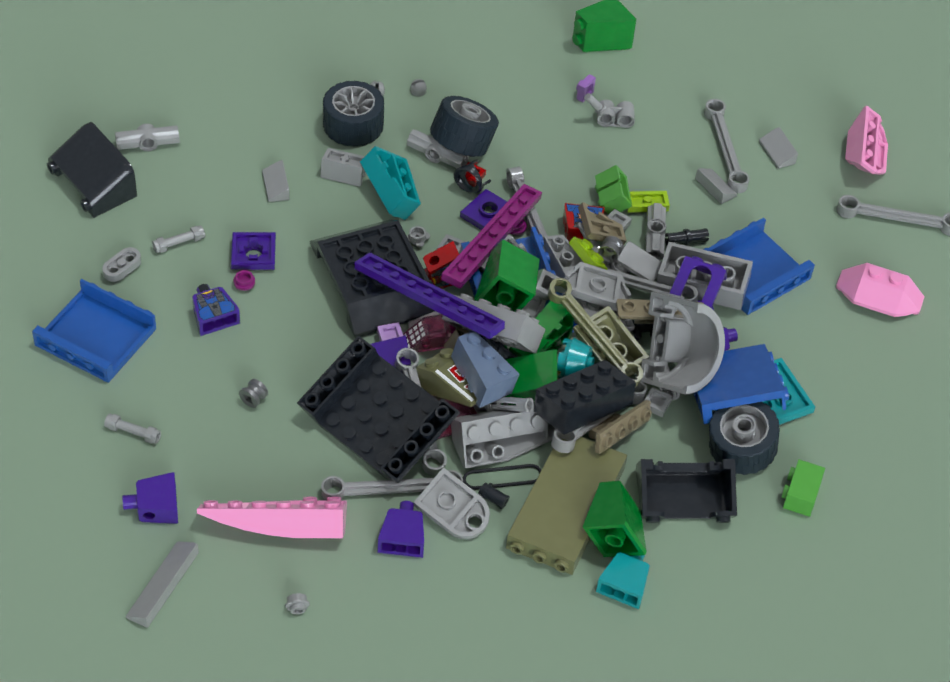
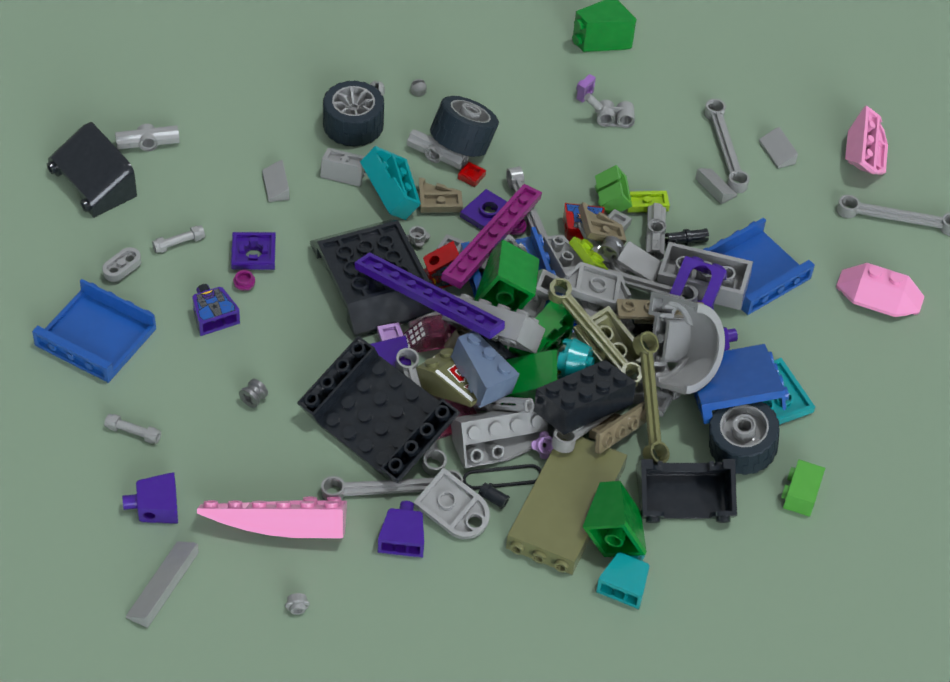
(439, 198): none -> dark tan wing
(460, 178): black piece -> none
(537, 445): none -> lavender plate
(650, 396): none -> olive piece

